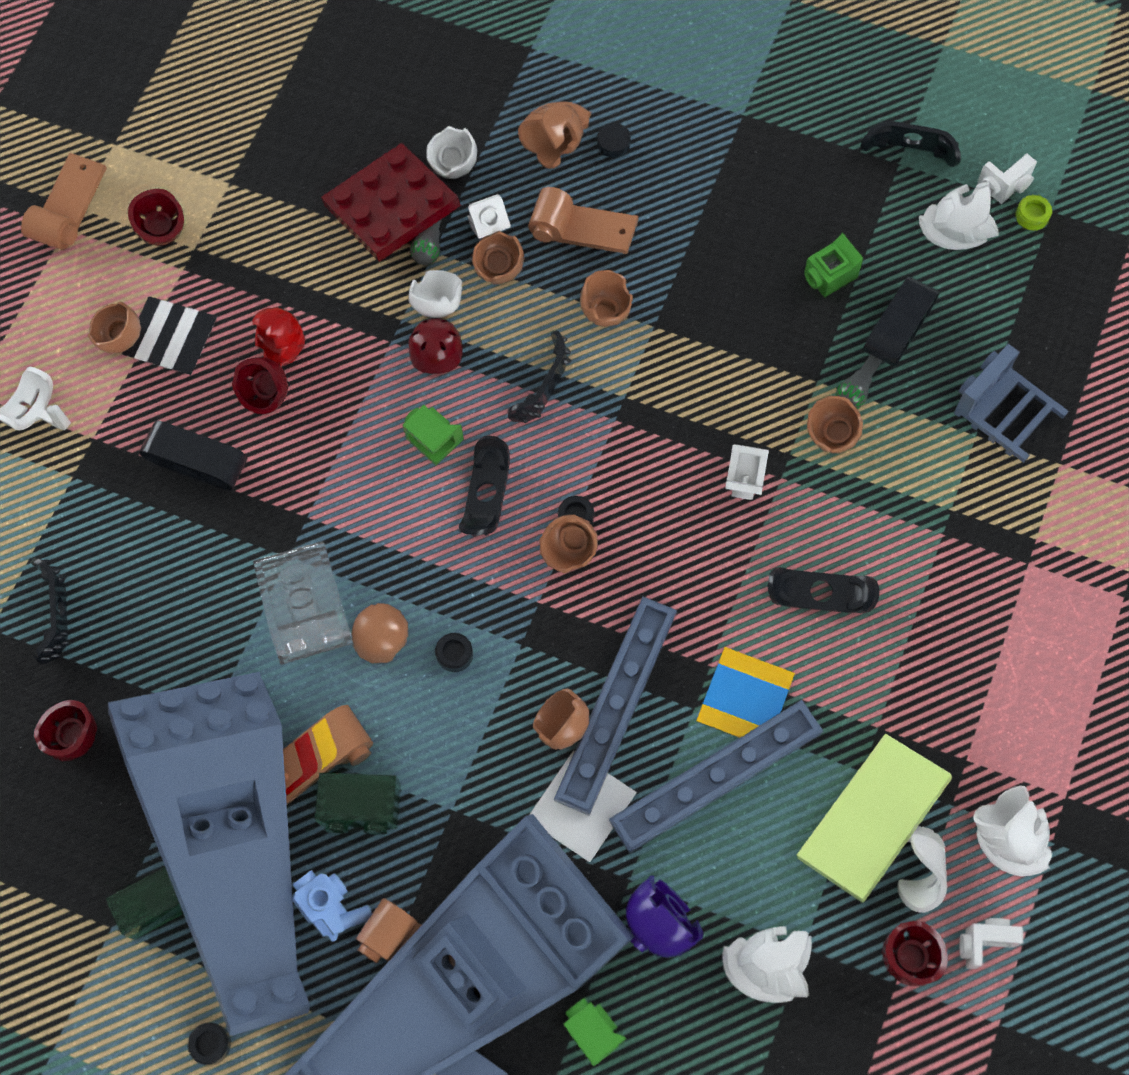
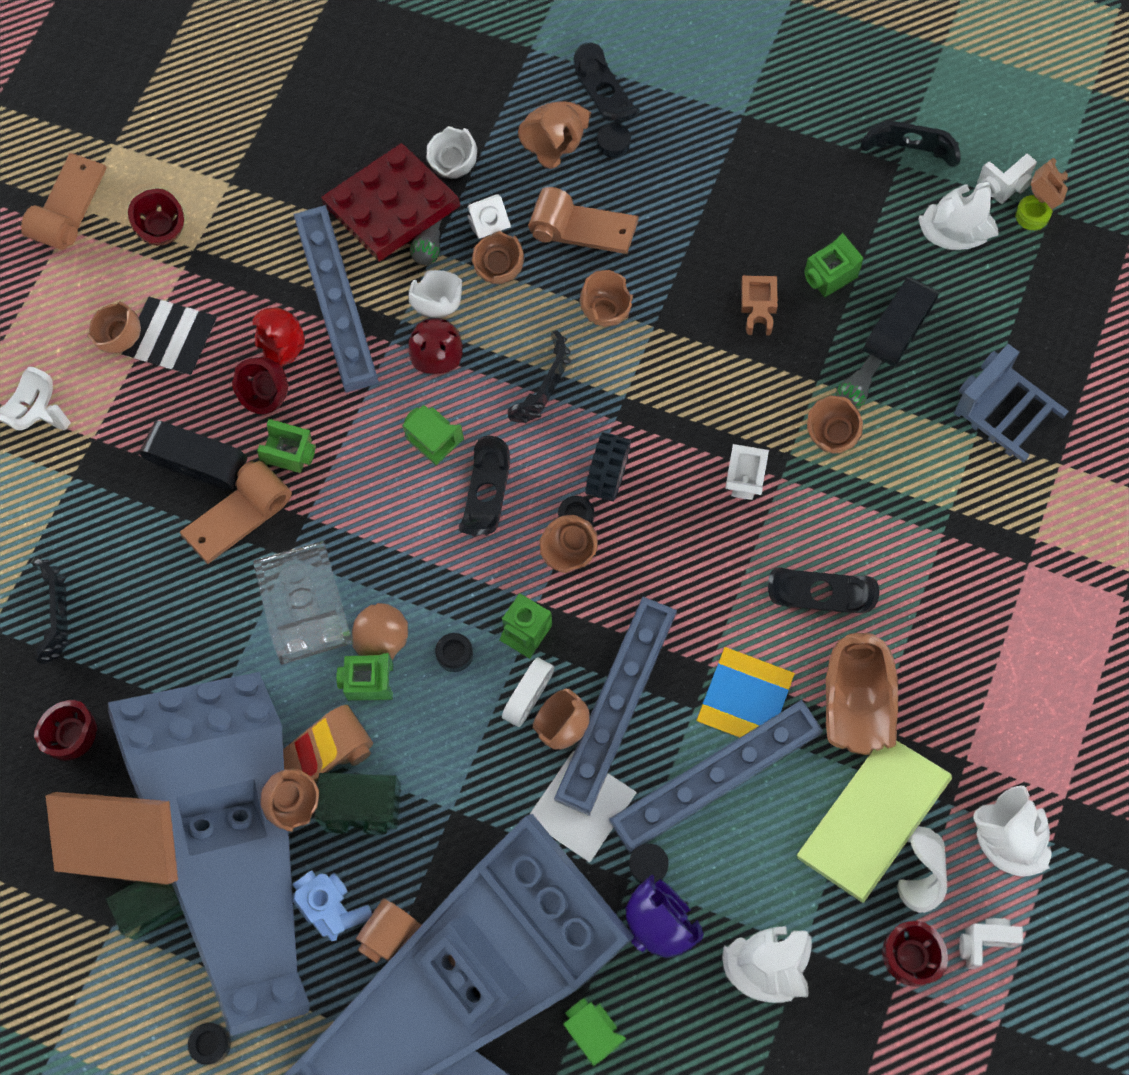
(112, 837): none -> nougat tile
(256, 500): none -> nougat door
(287, 446): none -> bright green window
(289, 799): none -> nougat hair
(336, 299): none -> sand blue tile
(365, 677): none -> bright green window
(525, 625): none -> bright green window
(528, 692): none -> white beam
(594, 72): none -> black piece
(607, 466): none -> black wheel
(647, 861): none -> black tile
(760, 300): none -> nougat plate
(861, 694): none -> nougat hair
(1049, 185): none -> nougat plate

